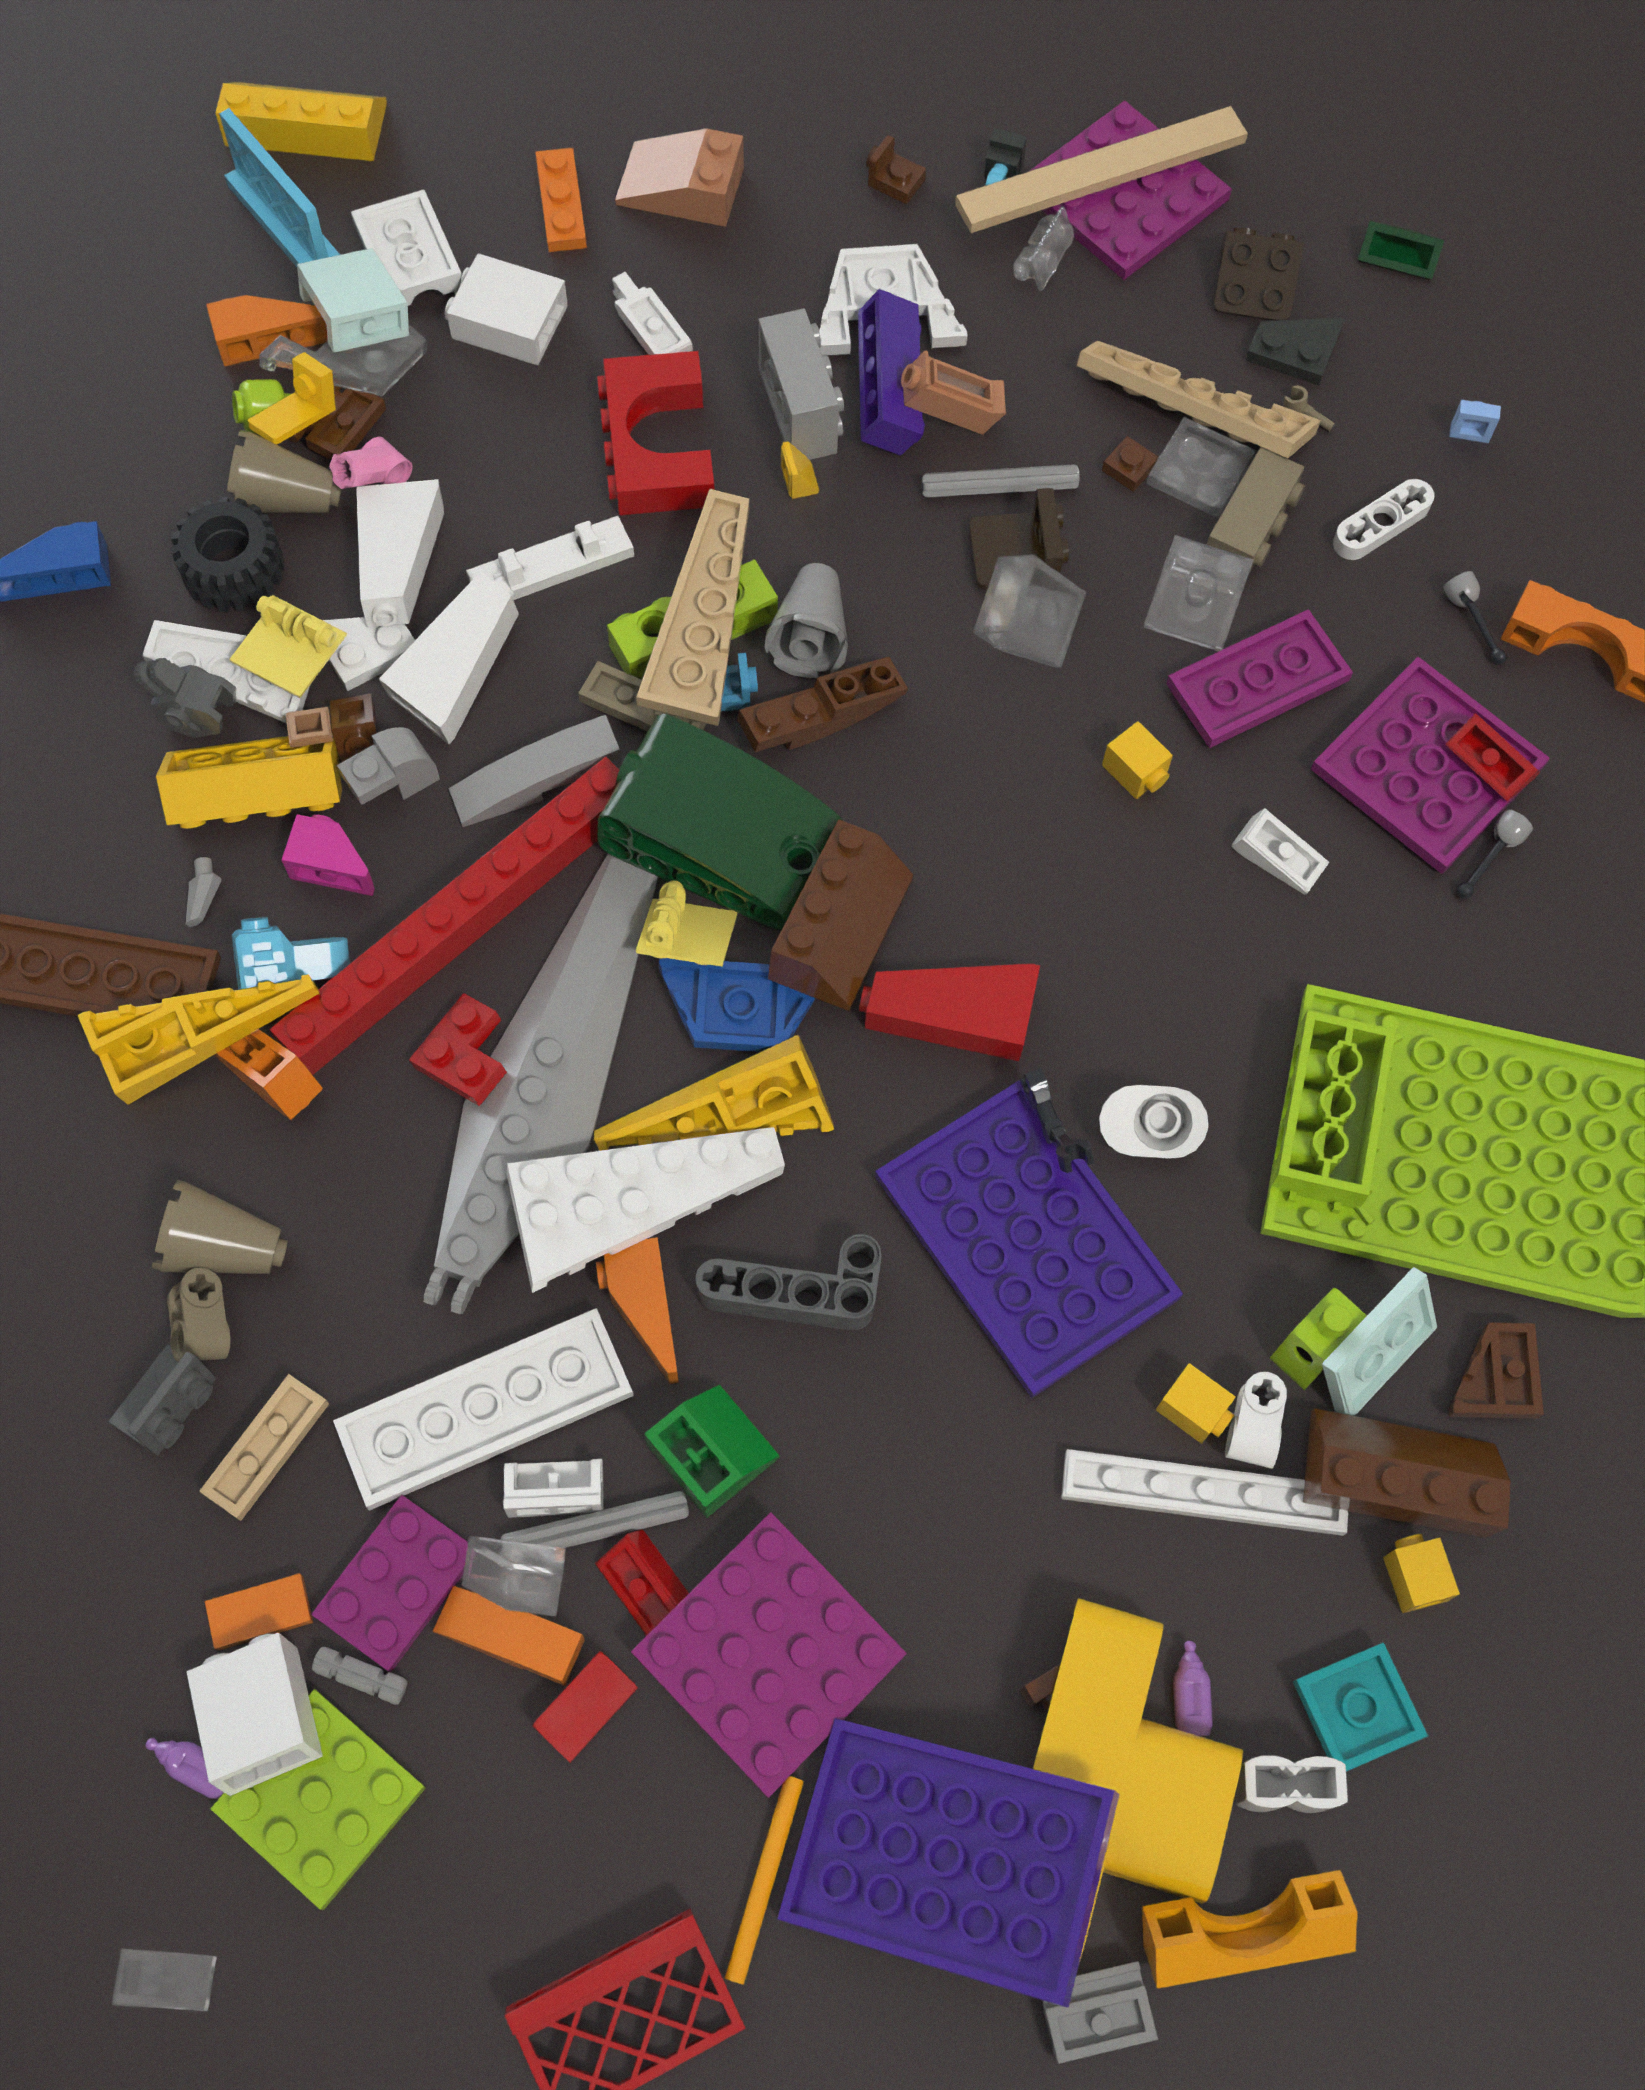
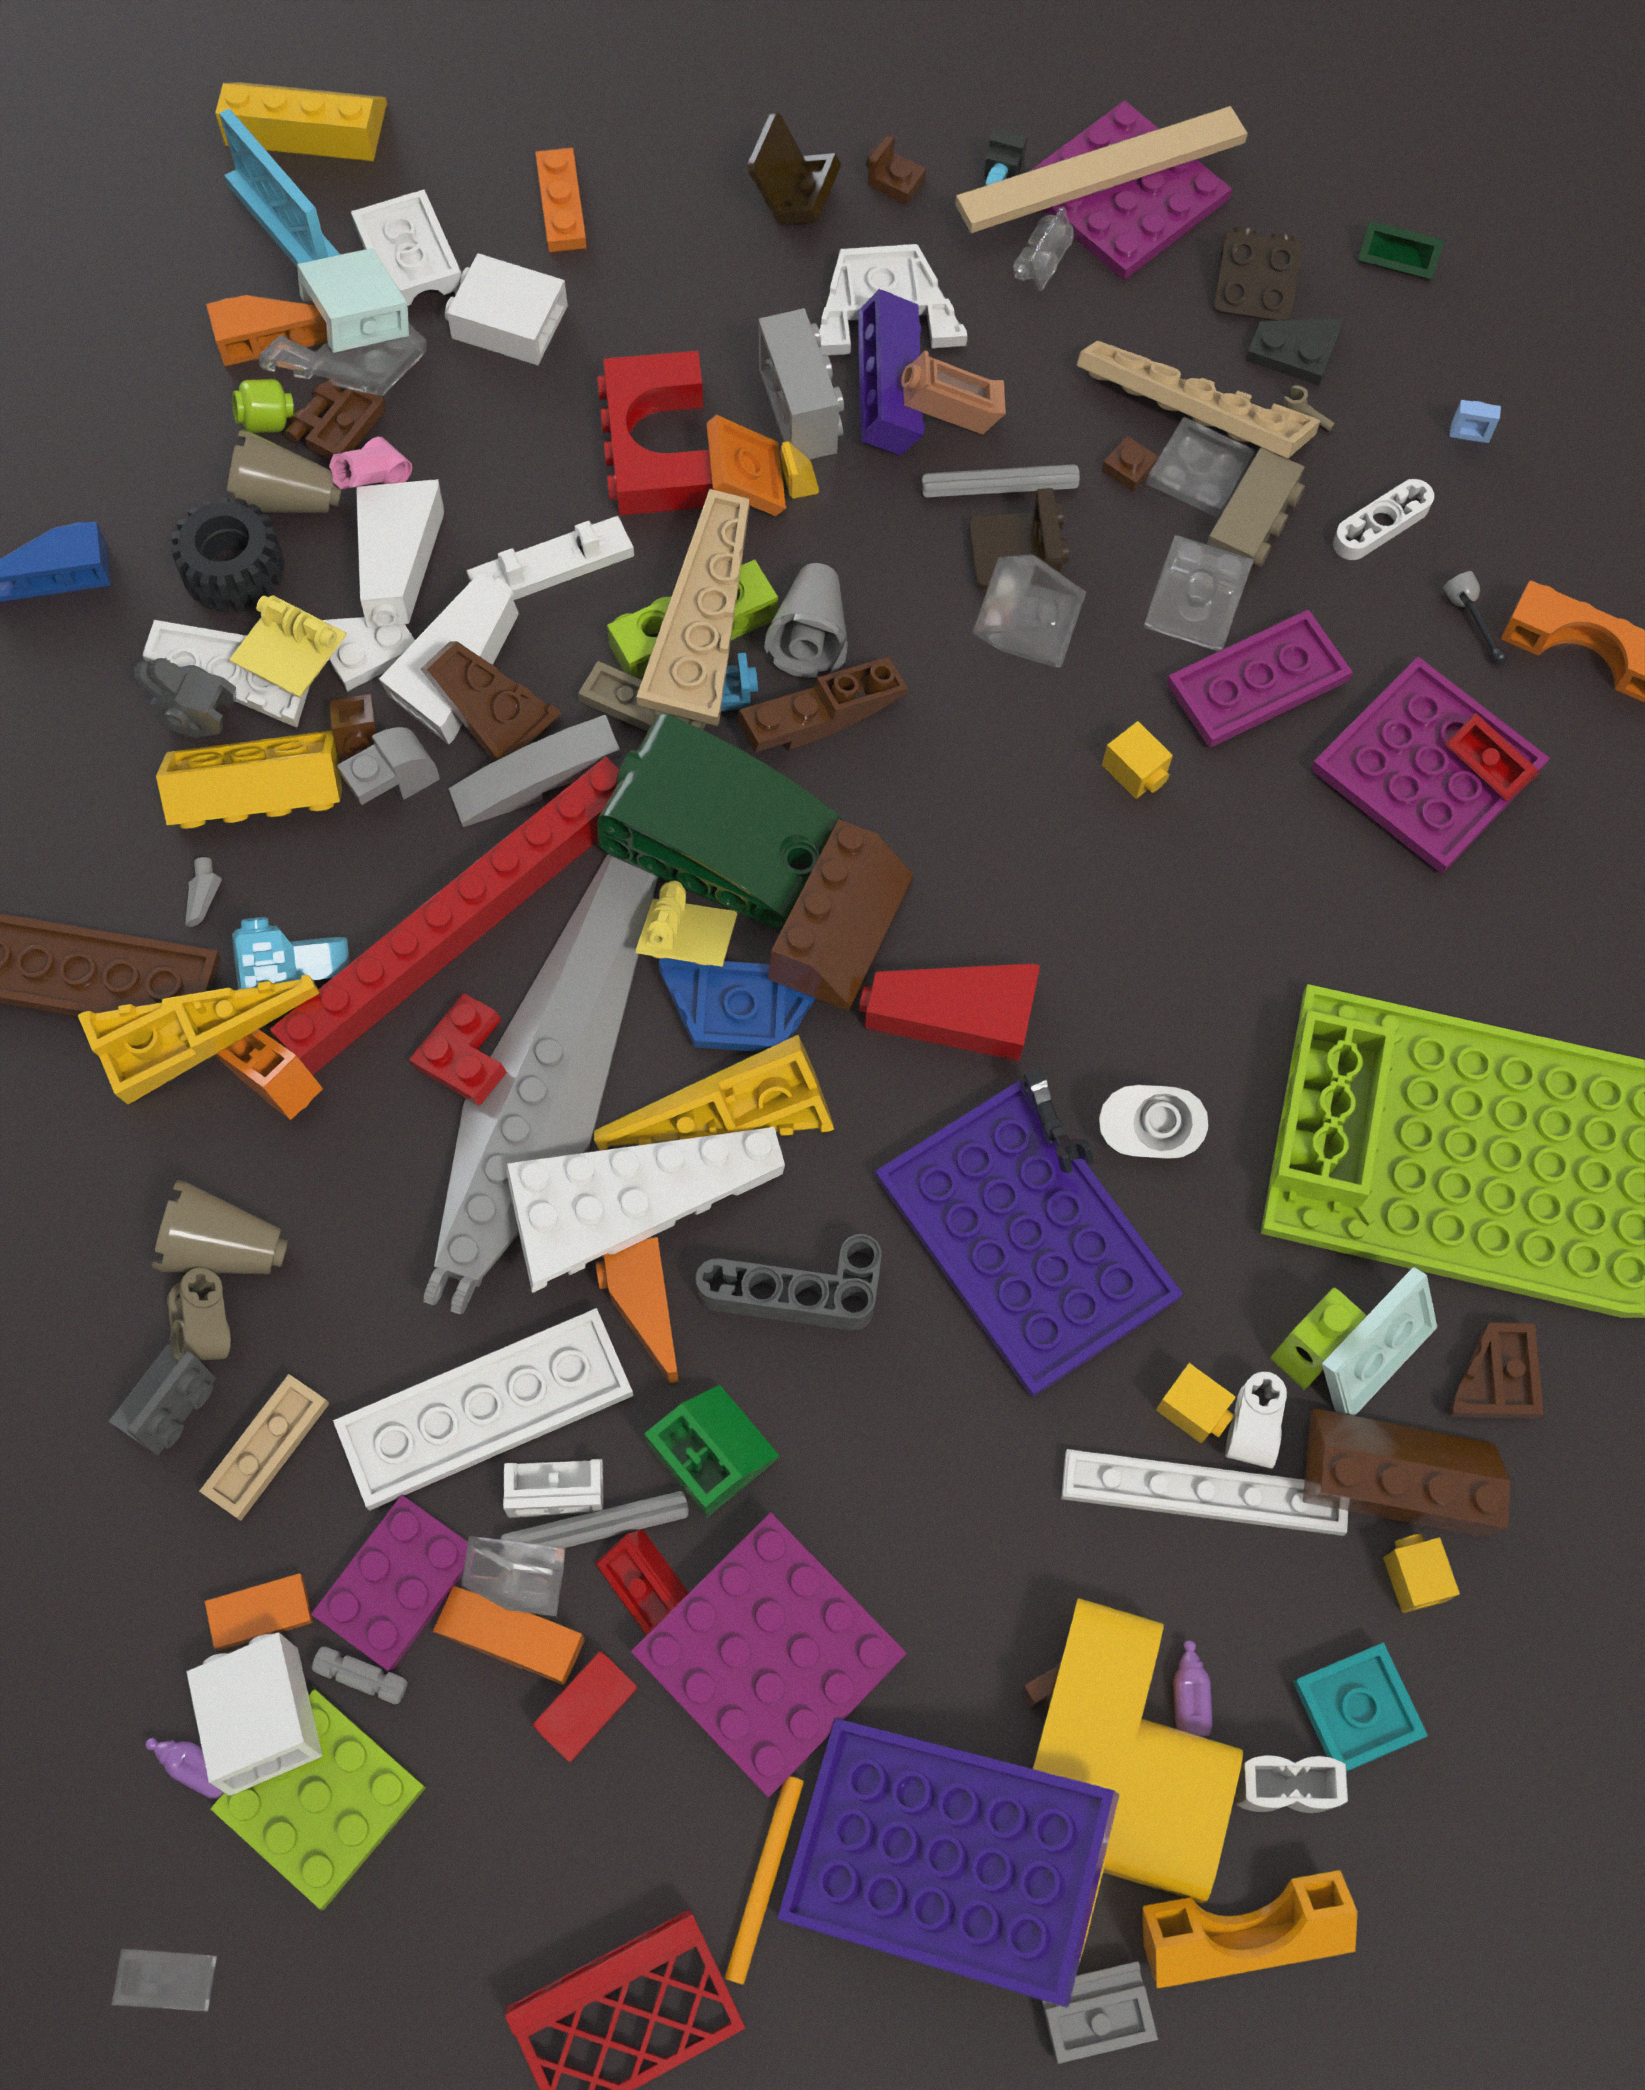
(305, 406): yellow bracket -> none
(309, 727): medium nougat slope -> none
(324, 856): dark pink slope -> none
(489, 704): none -> reddish brown wing
(648, 318): white hinge -> none
(684, 175): nougat slope -> none
(746, 465): none -> orange plate
(791, 183): none -> dark brown bracket
(1280, 851): white slope -> none
(1509, 831): hinge -> none

